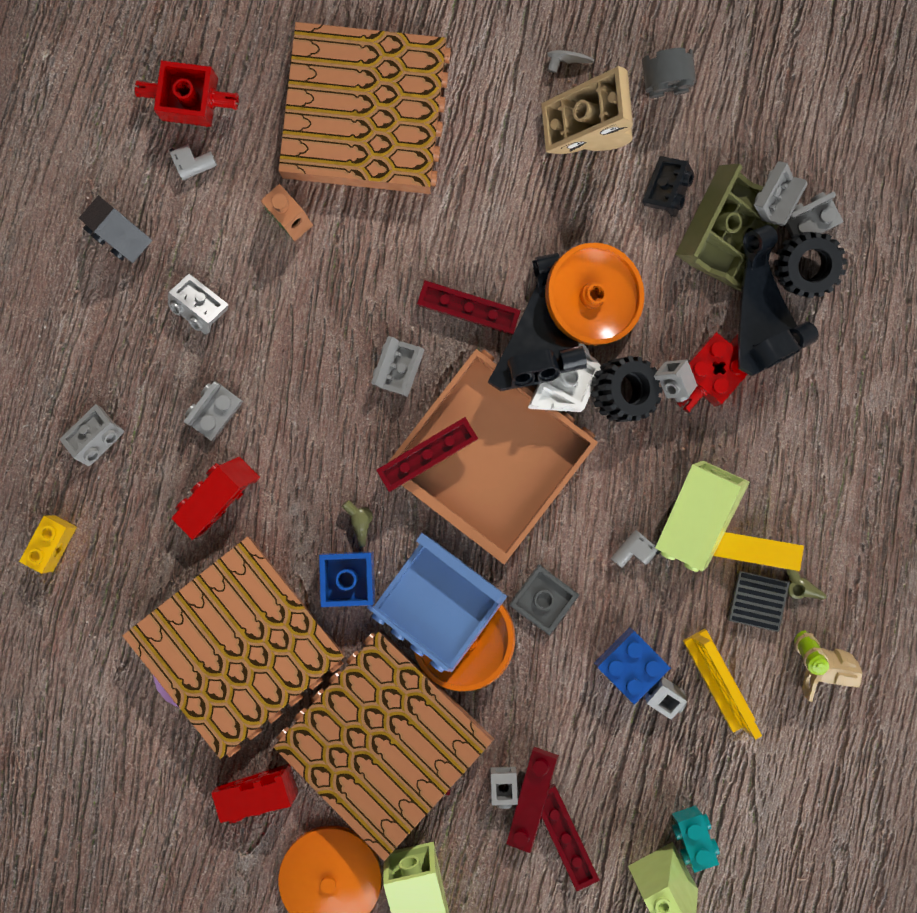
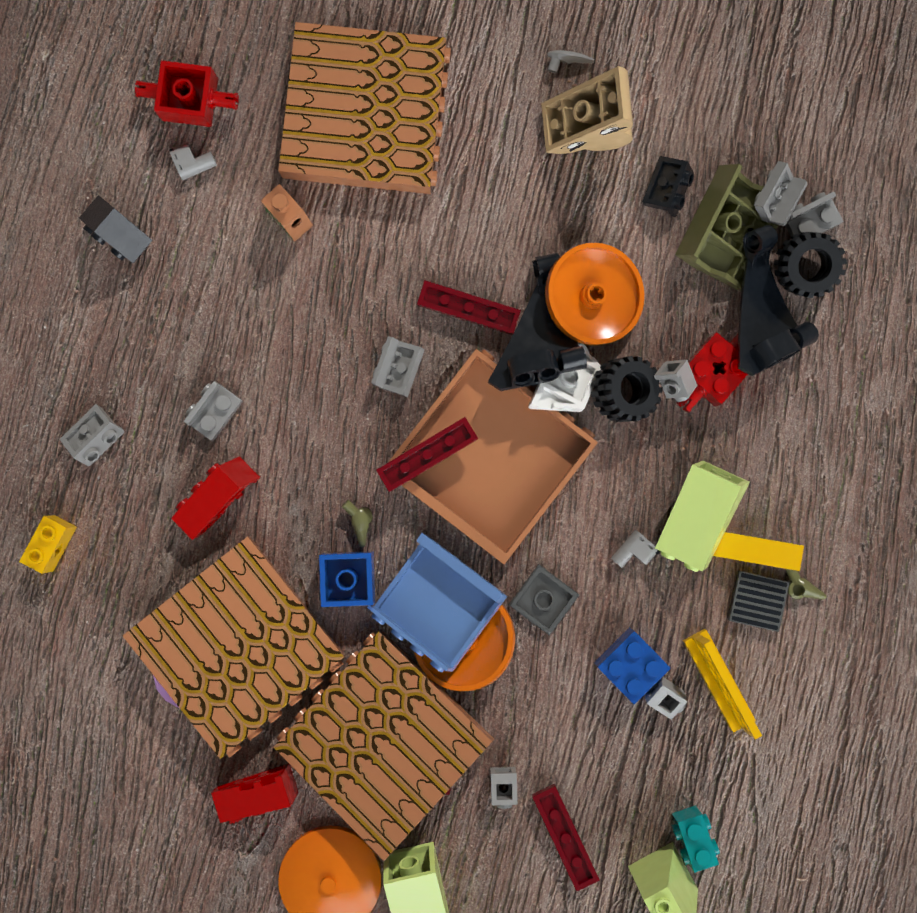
(196, 304): bracket -> none
(532, 799): dark red plate -> none
(669, 71): dark grey brick -> none
(825, 665): tan piece -> none

